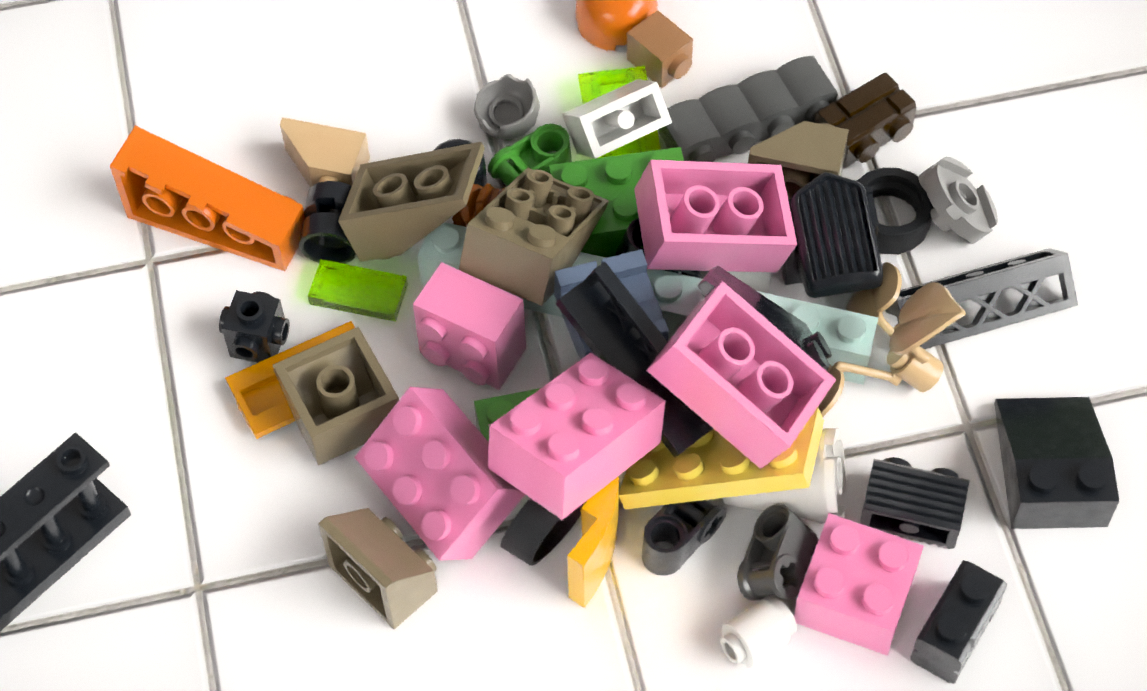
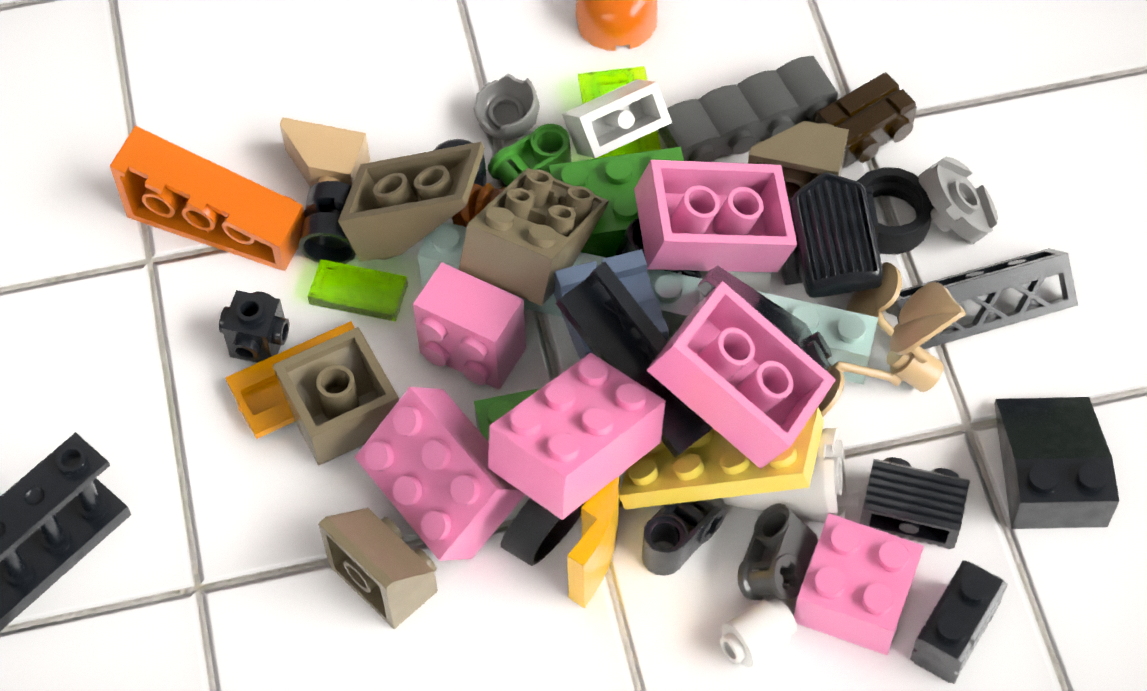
(660, 48): medium nougat brick -> none

